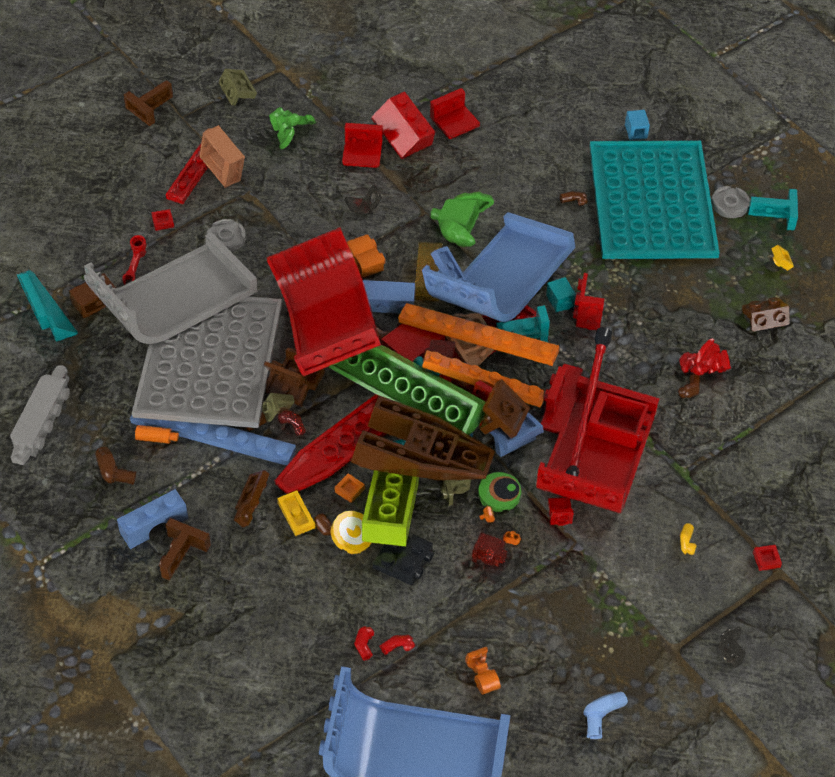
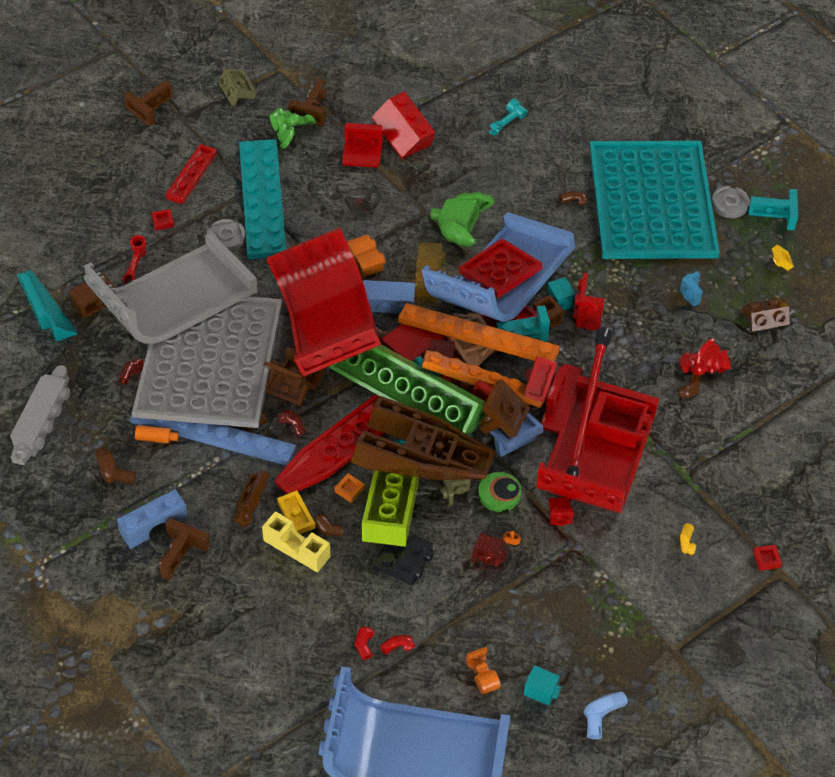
(129, 369): none -> clear red arm
(221, 156): nougat window -> none
(262, 198): none -> teal plate
(276, 404): olive bracket -> none
(282, 535): none -> light yellow arch
(312, 104): none -> reddish brown bracket
(347, 532): yellow tile -> none
(447, 263): medium blue plate -> none
(452, 115): red bracket -> none
(488, 514): orange rock -> none
(500, 267): none -> red plate
(515, 109): none -> teal brick
(539, 378): none -> red bracket
(542, 685): none -> teal brick
(553, 310): none -> reddish brown brick
(637, 124): dark azure brick -> none
(690, 288): none -> dark azure bracket

